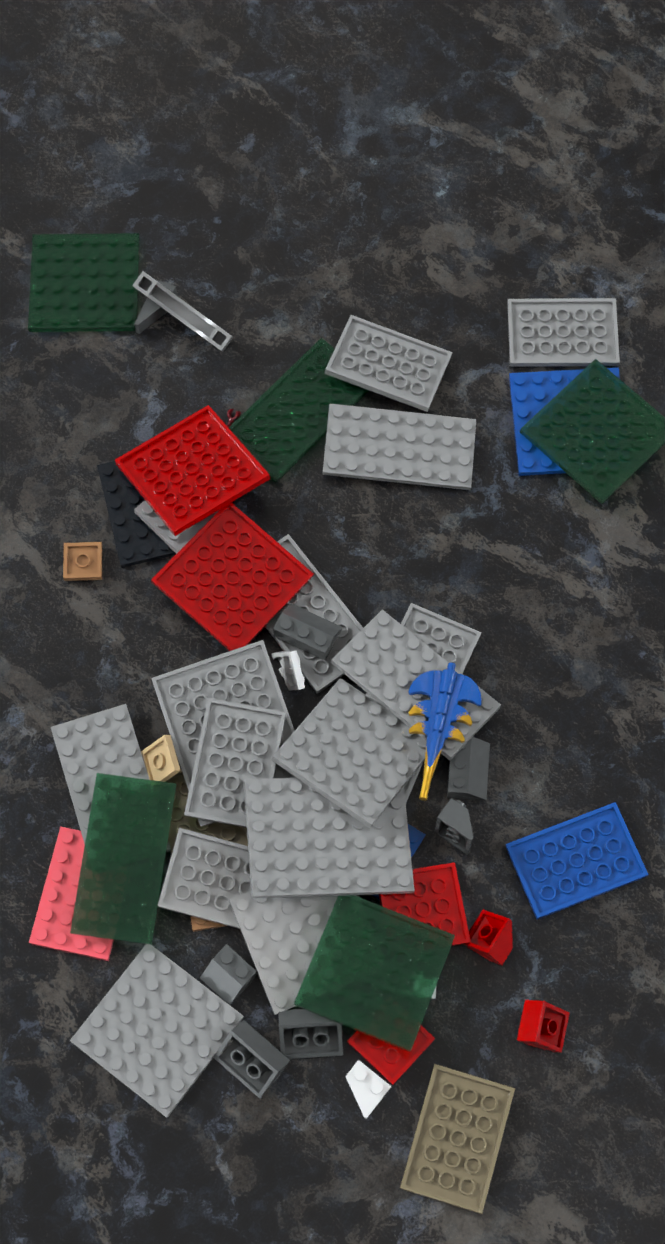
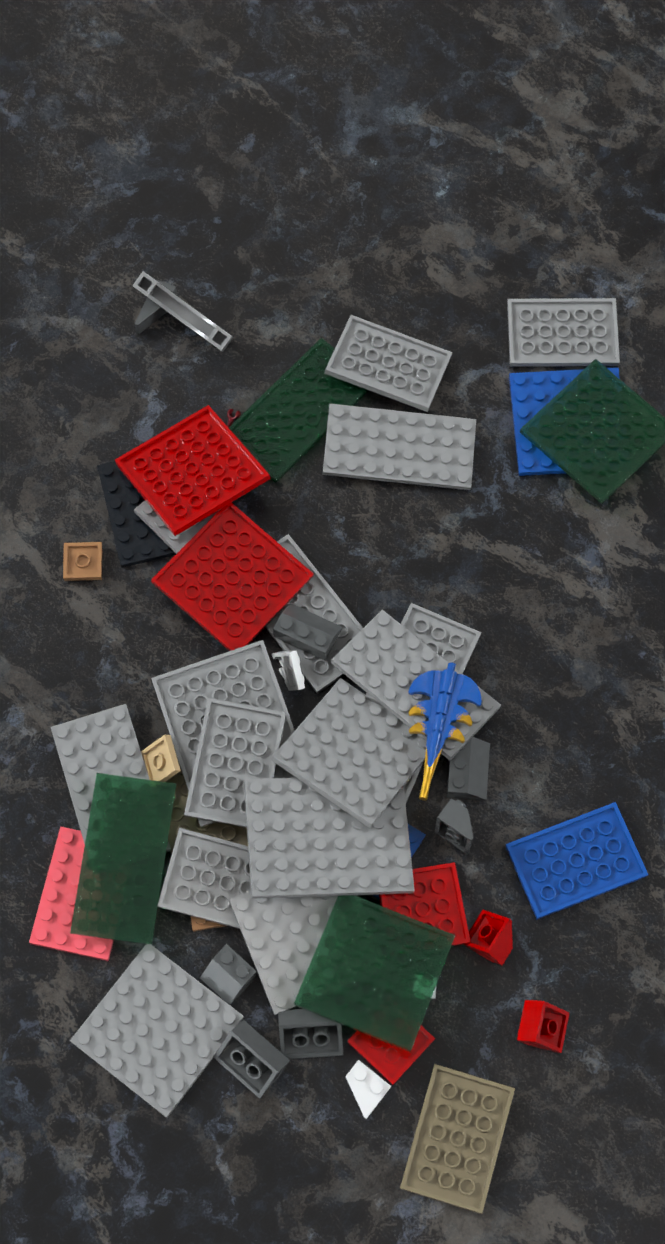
(83, 282): clear green plate -> none

